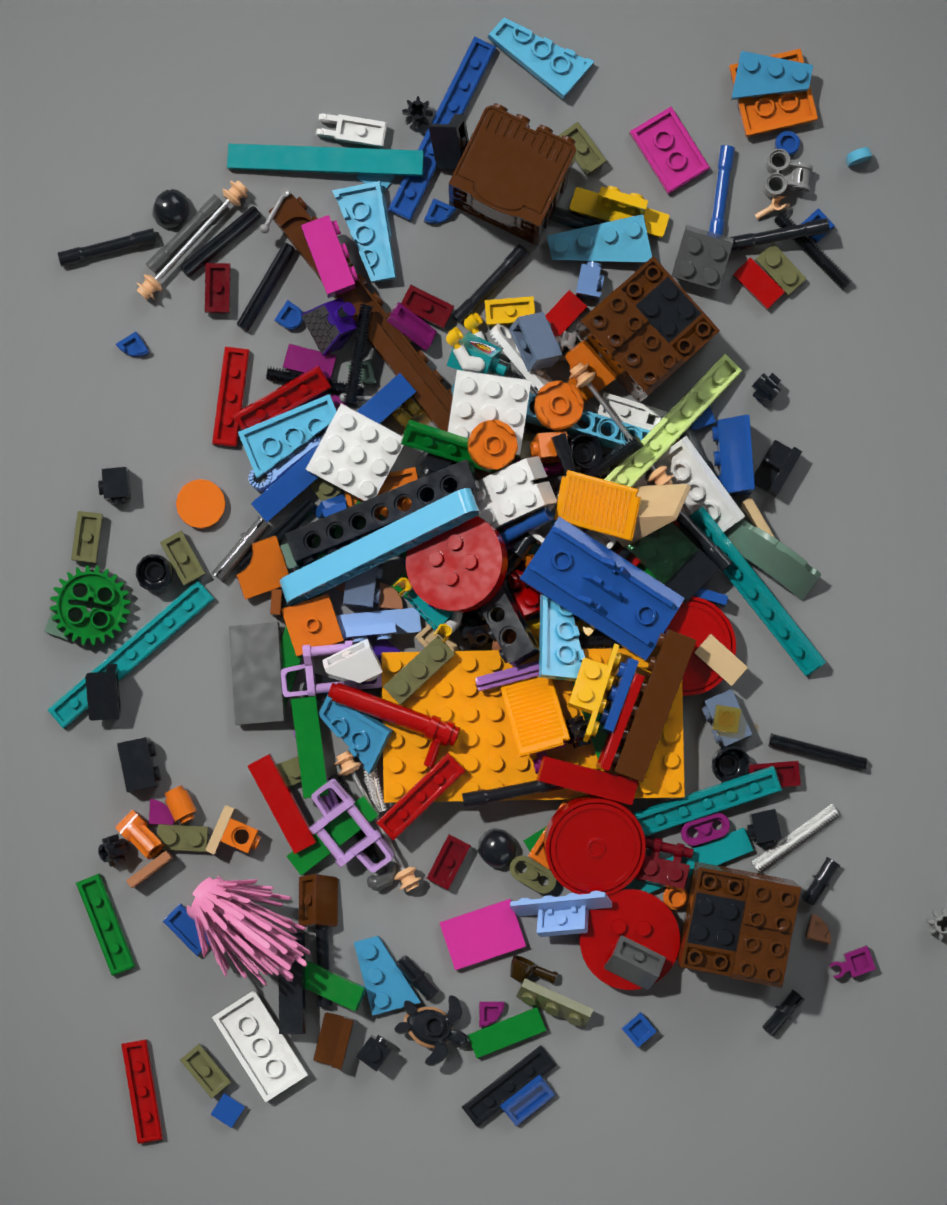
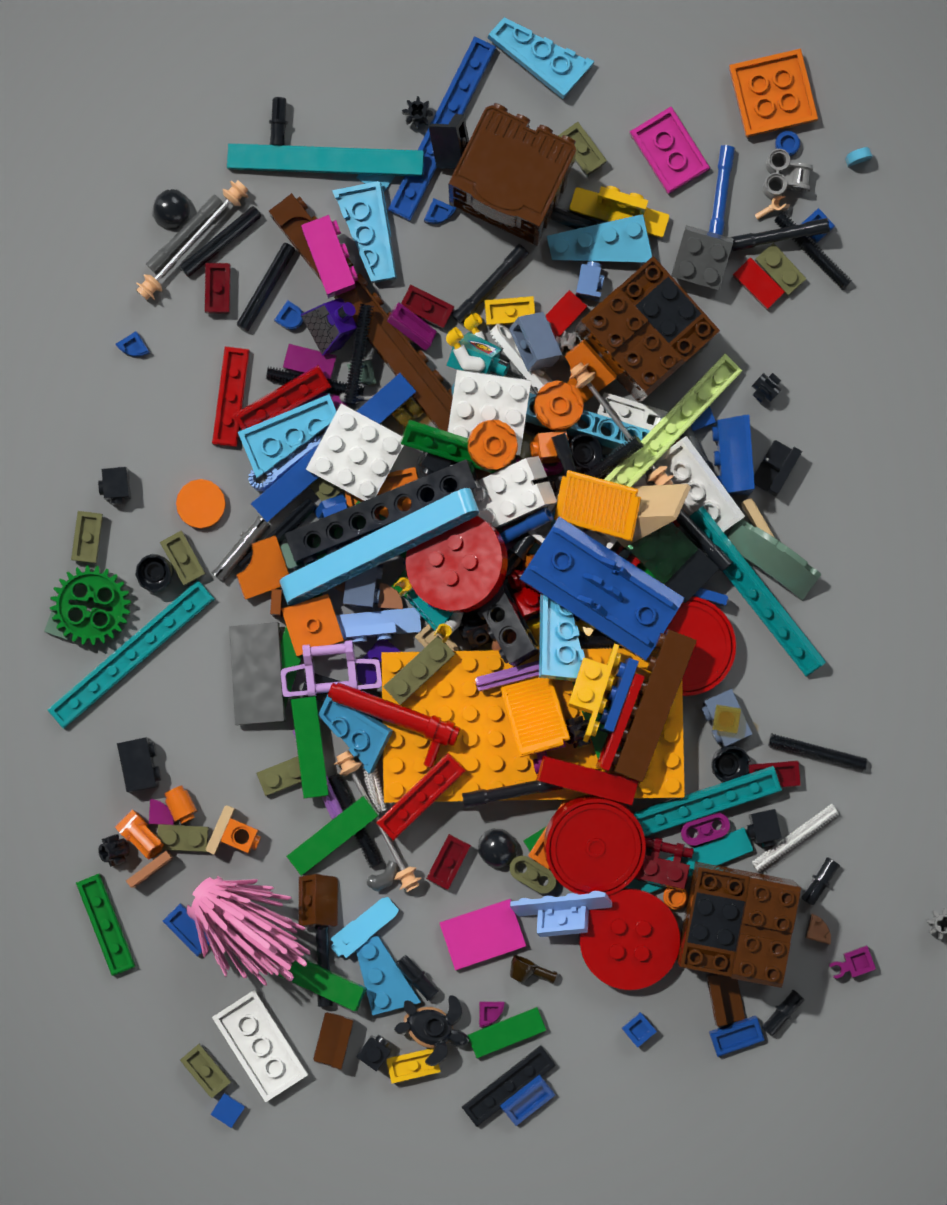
(81, 253): black piece -> none
(103, 694): black panel -> none
(142, 1091): red tile -> none
(278, 122): none -> black axle
(282, 803): red tile -> none
(285, 192): light grey hinge -> none
(292, 997): black tile -> none
(354, 130): white hinge -> none
(354, 663): white slope -> none
(356, 850): lavender bar -> none
(362, 928): none -> medium azure piece
(410, 1065): none -> yellow plate
(554, 1003): olive plate -> none
(635, 963): dark grey panel -> none
(720, 660): tan tile -> none
(725, 999): none -> reddish brown panel
(736, 1036): none -> blue tile
(769, 75): dark azure wing -> none

